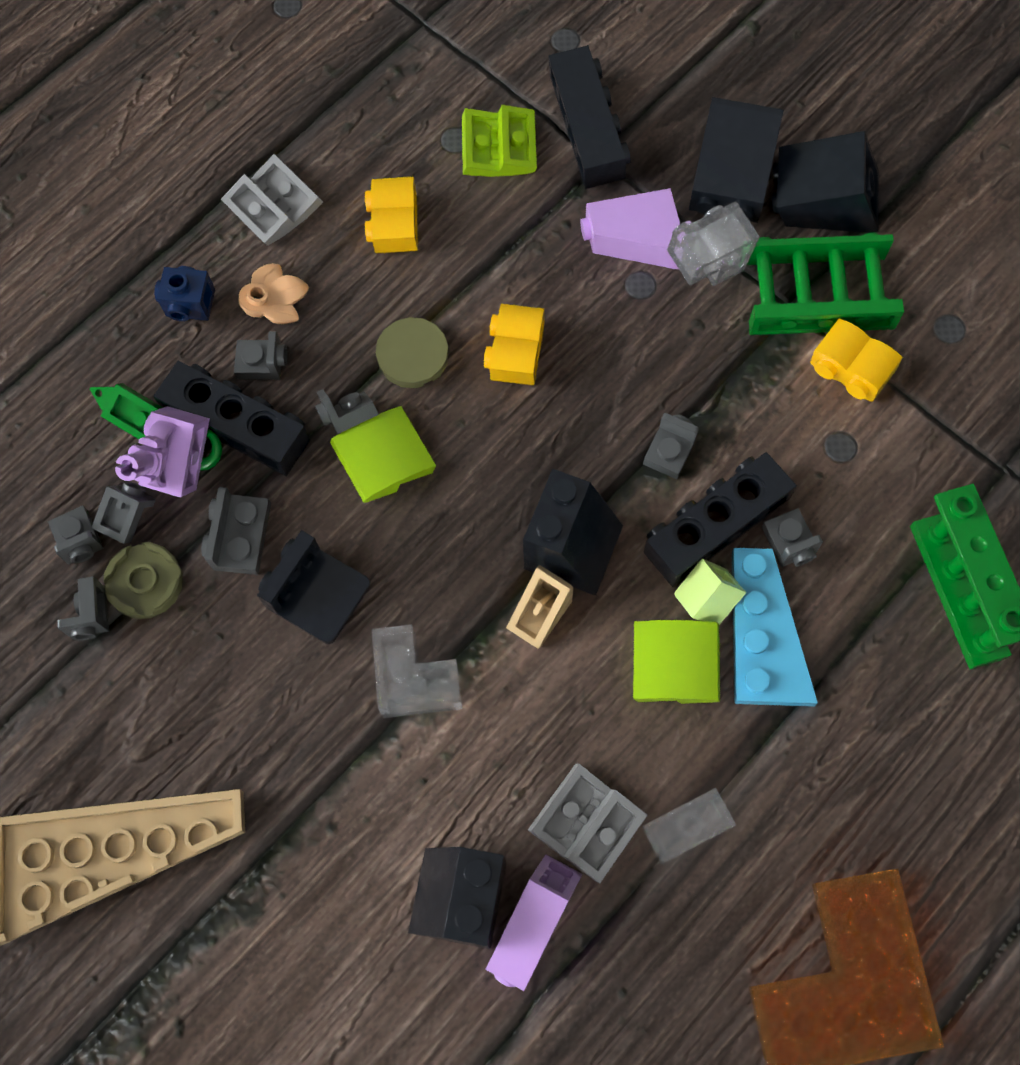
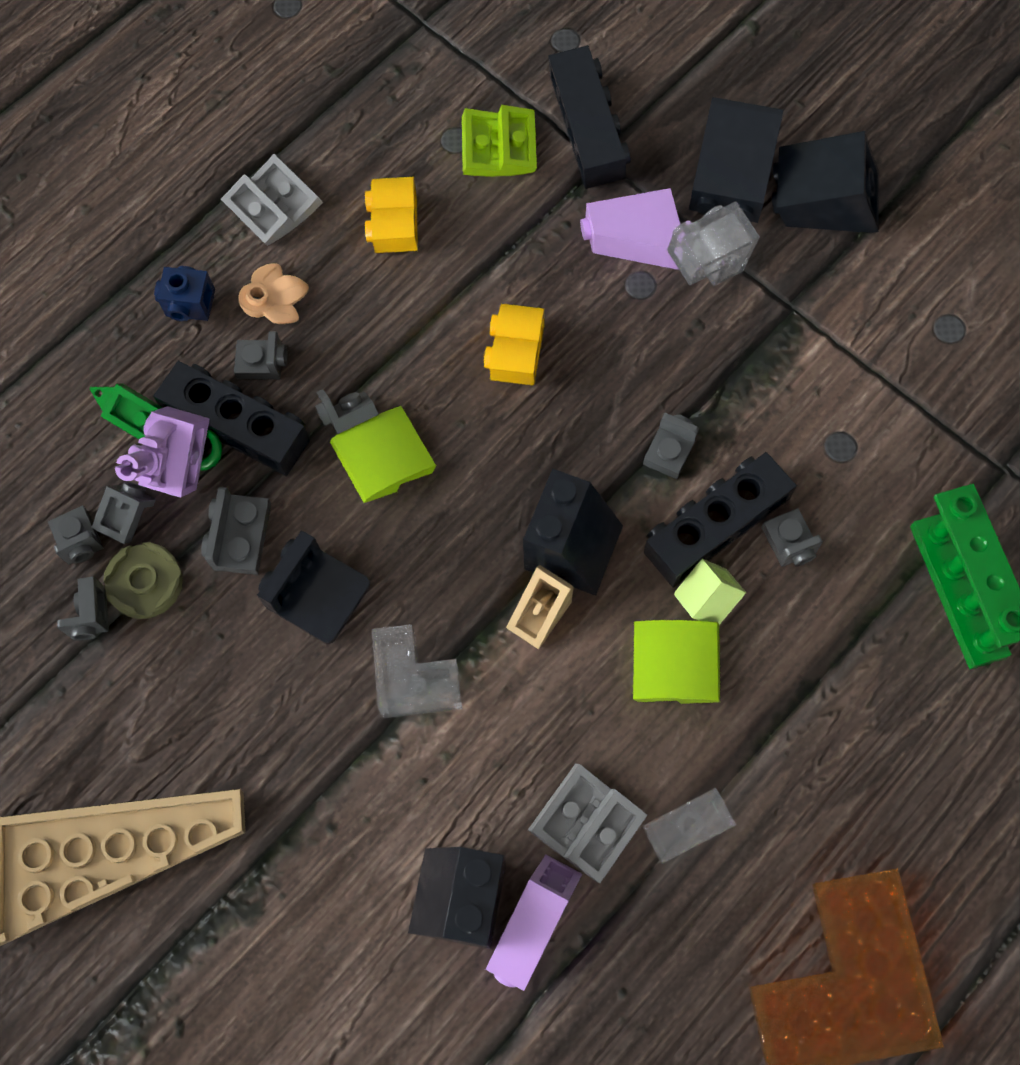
(412, 352): olive tile -> none
(765, 639): medium azure wing -> none
(813, 316): green fence -> none
(855, 360): yellow brick -> none

